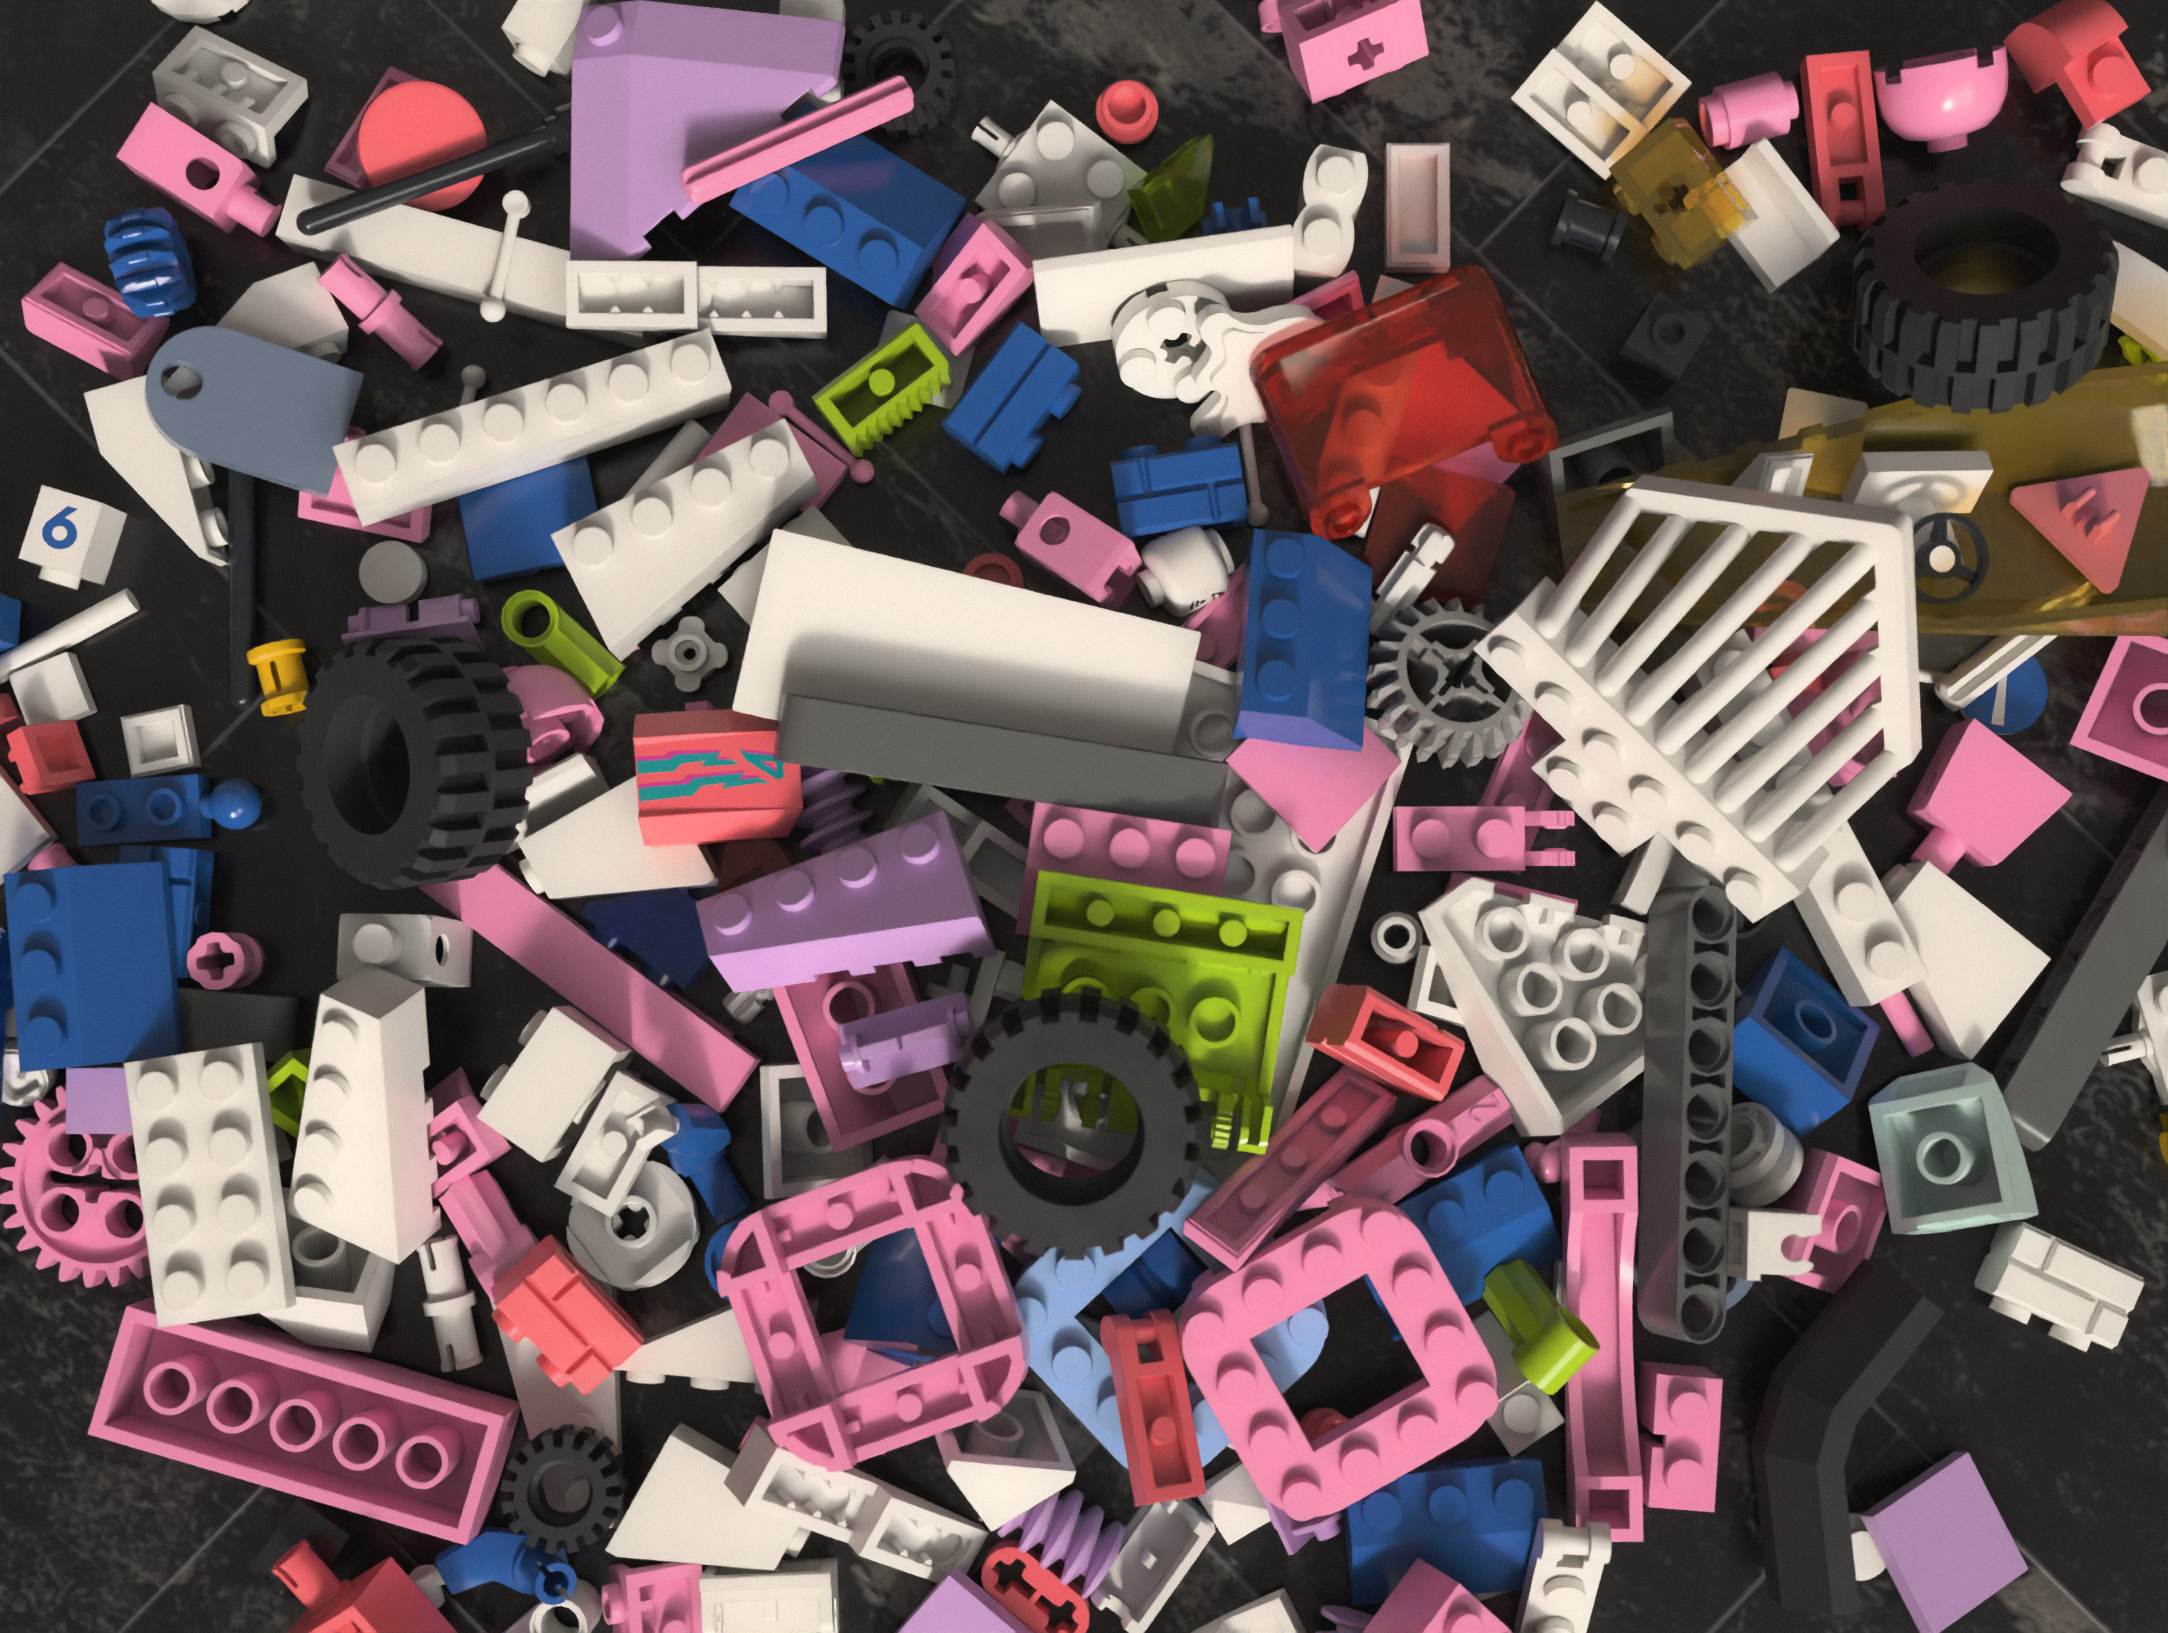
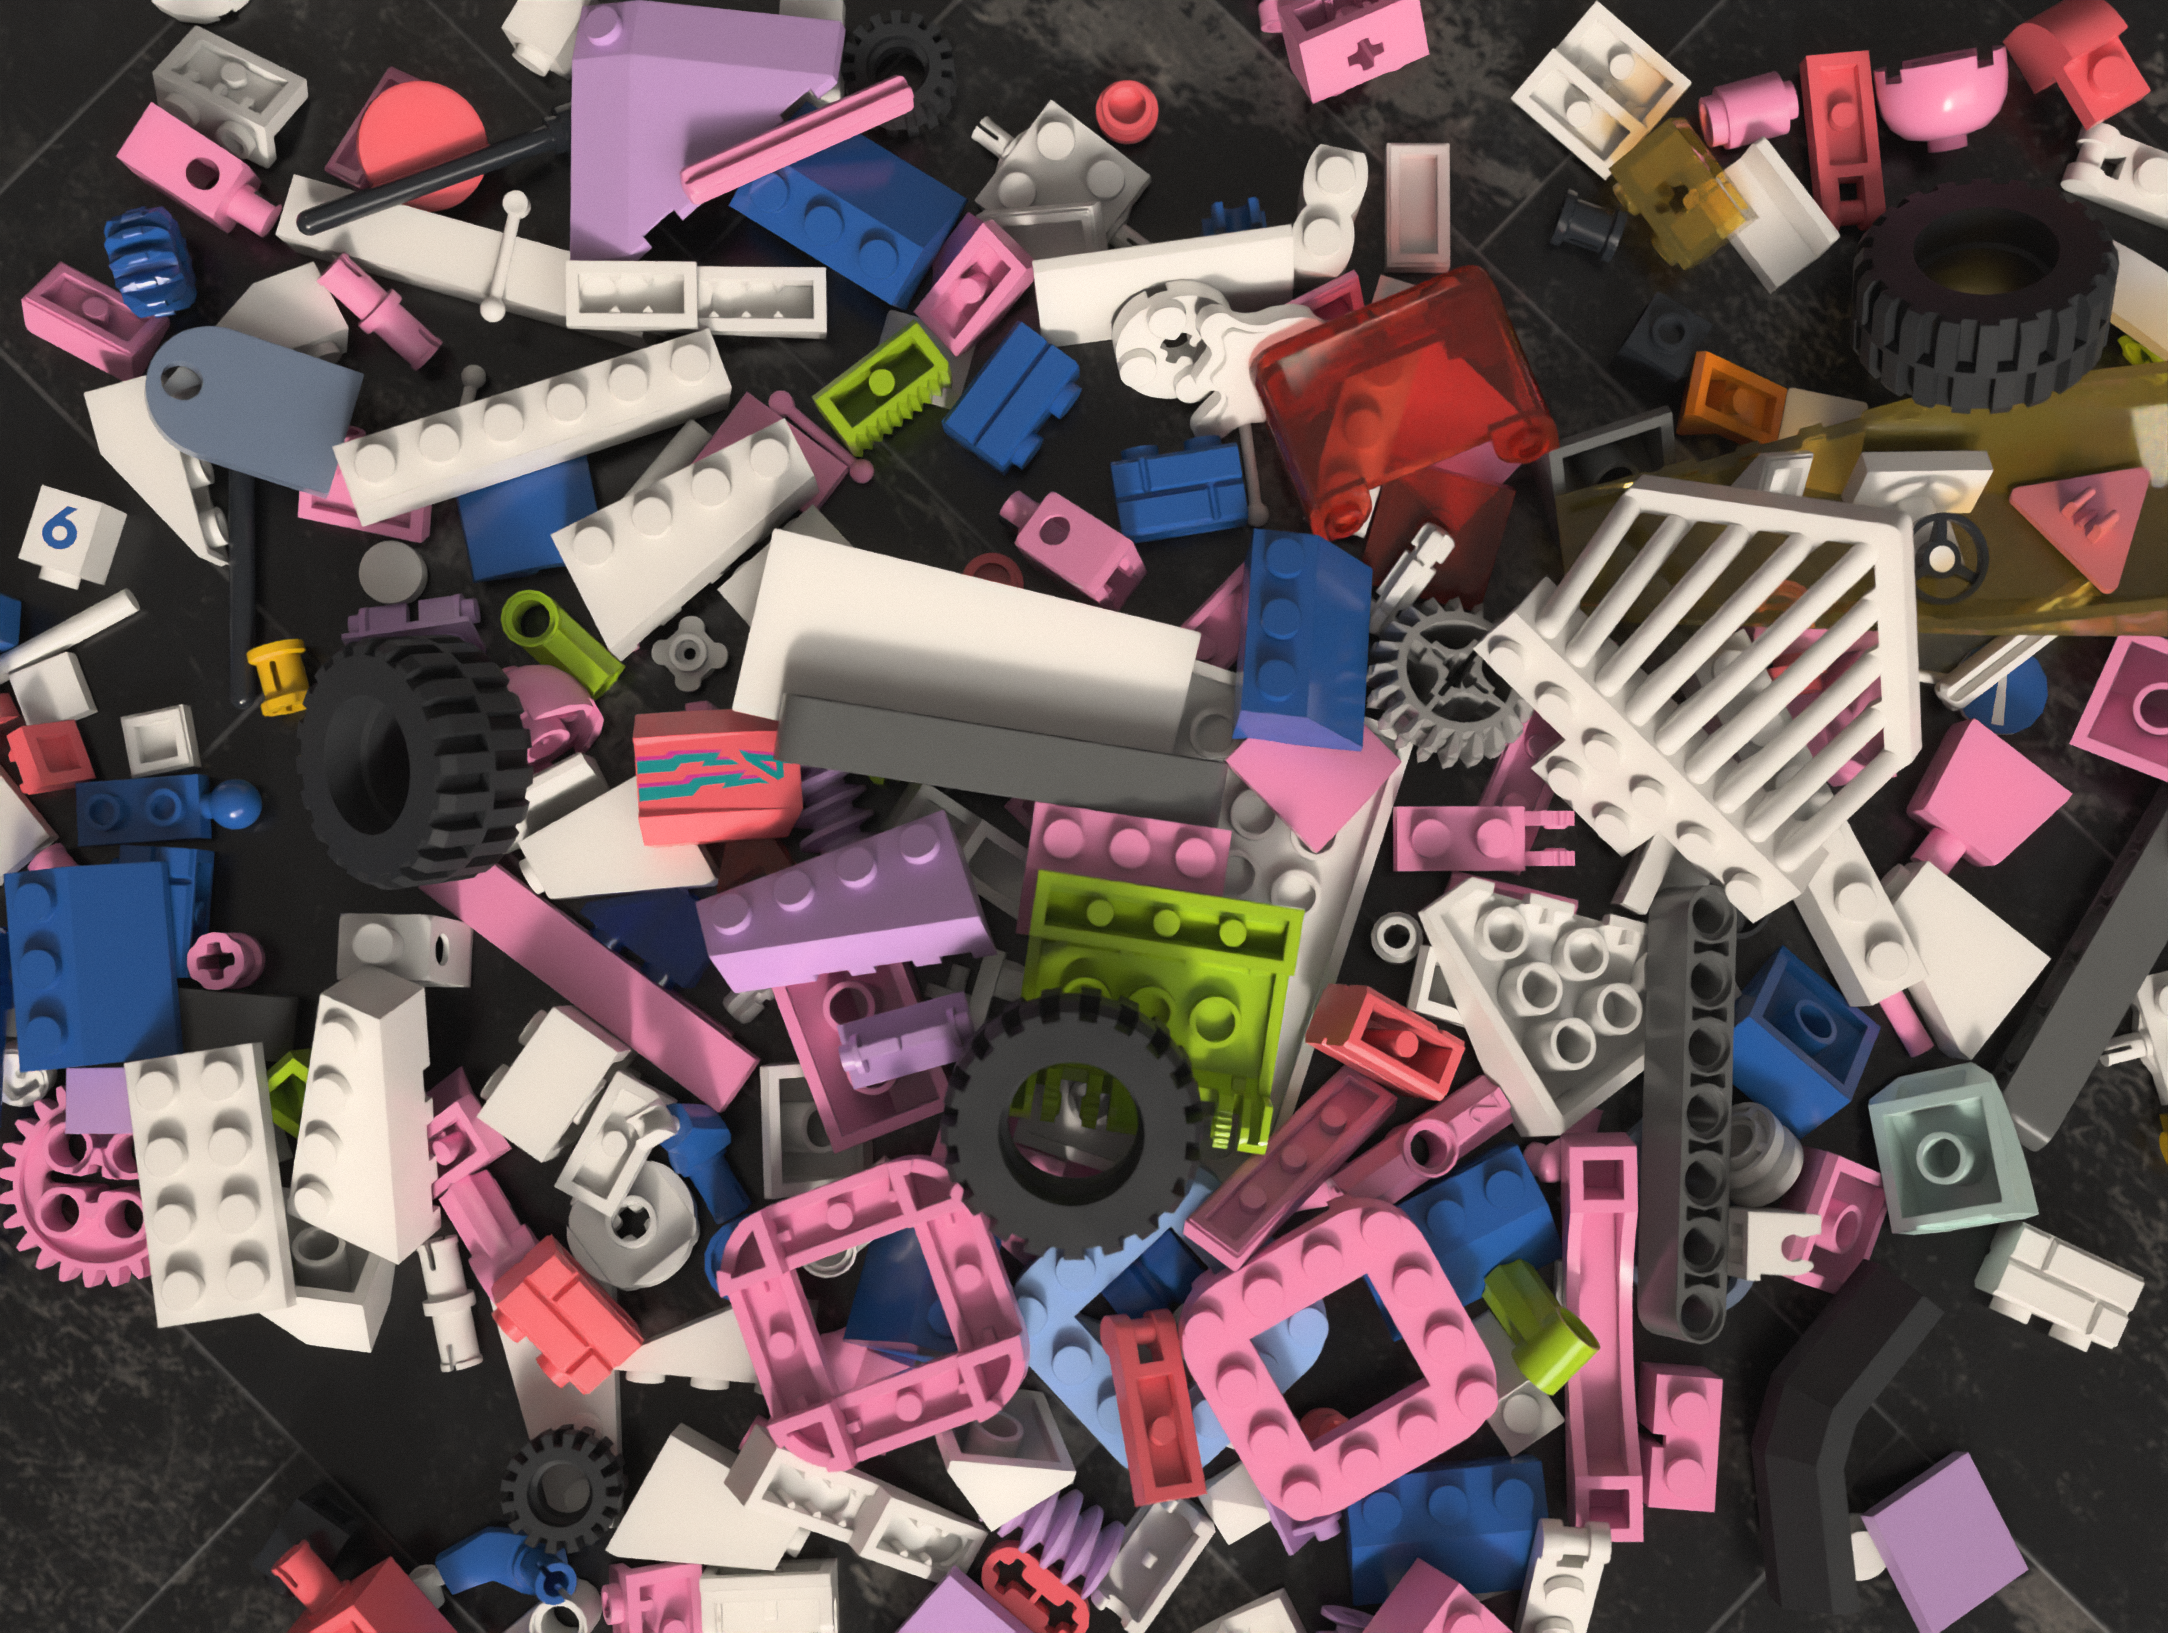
(307, 1421): bright pink brick -> none
(1174, 192): clear neon green tile -> none
(1185, 570): white head -> none
(1730, 402): none -> orange slope

